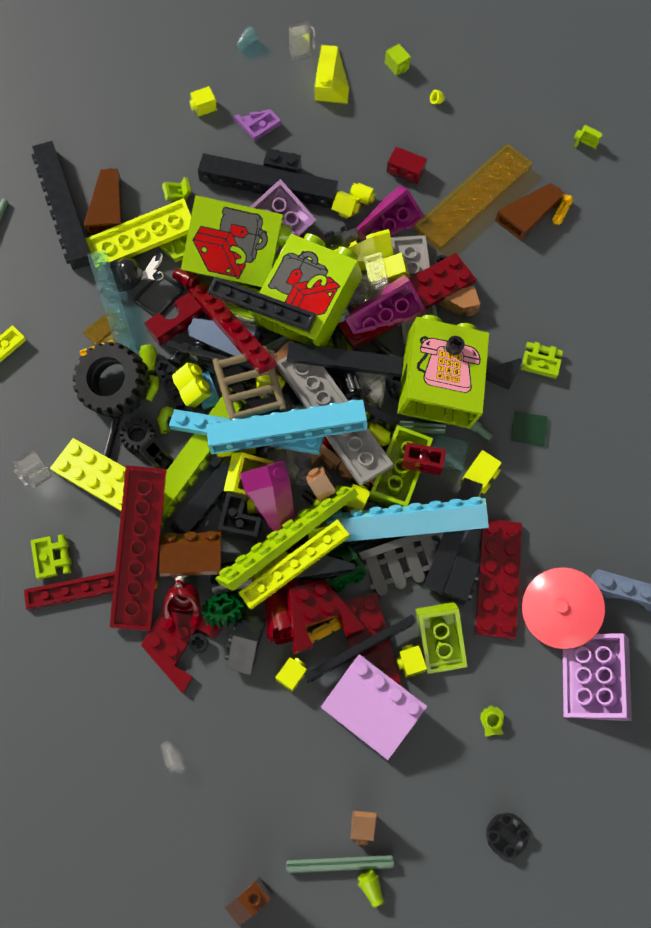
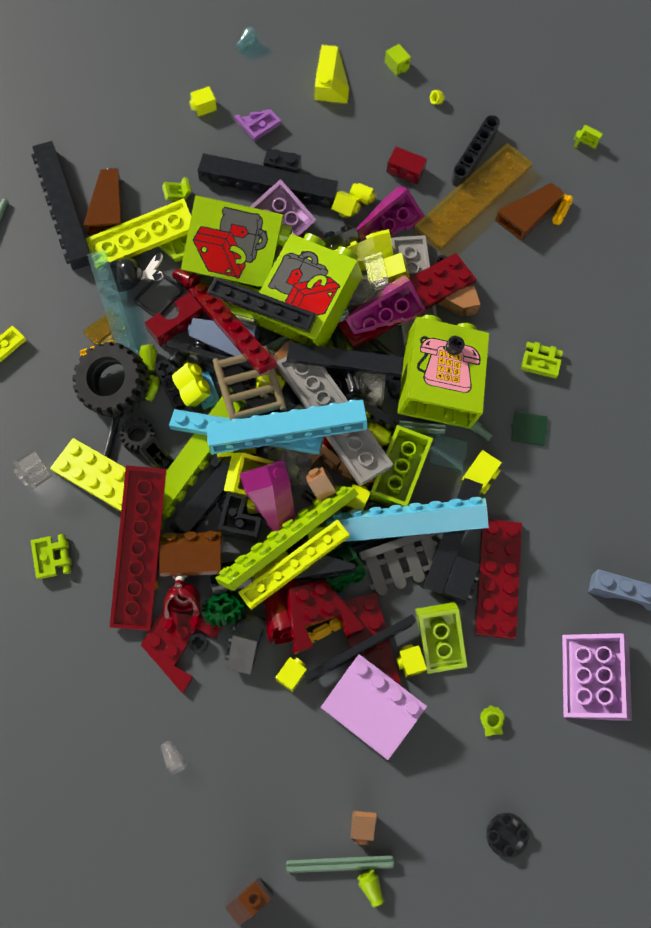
(69, 591): dark red tile -> none
(162, 418): lime arm -> none
(301, 40): clear brick -> none
(423, 458): dark red brick -> none
(475, 150): none -> black beam
(503, 374): black slope -> none
(563, 608): coral dish -> none

